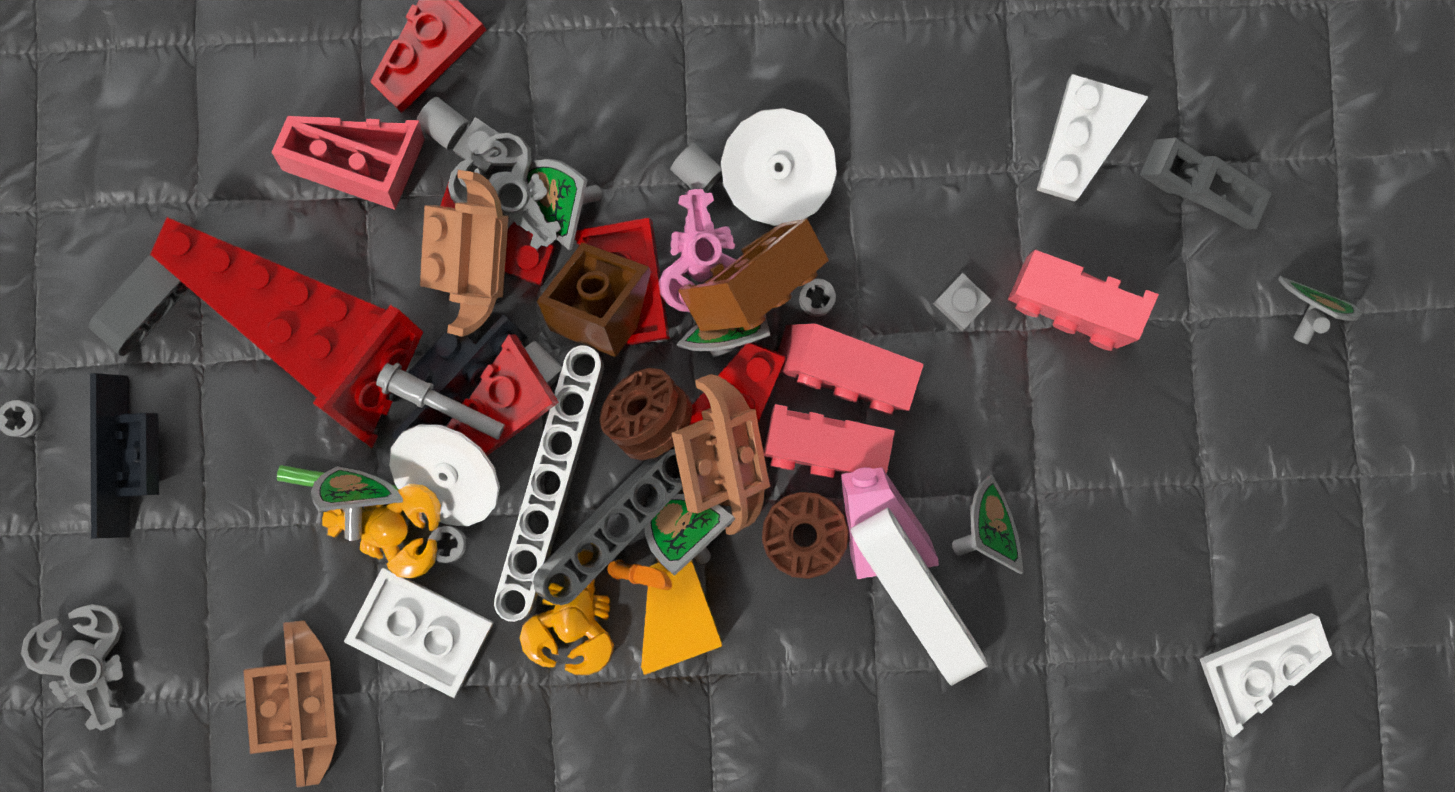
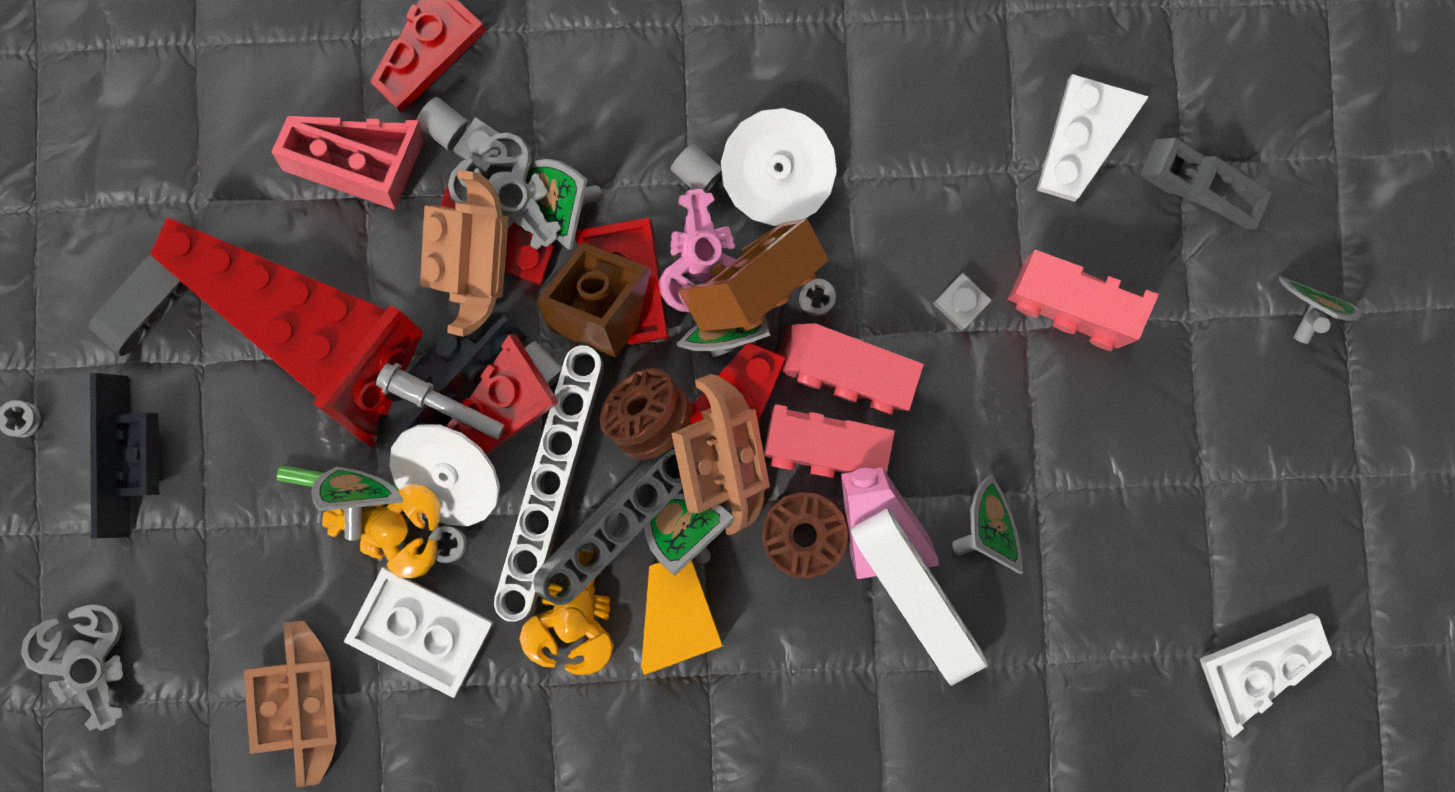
(640, 574): orange piece -> none

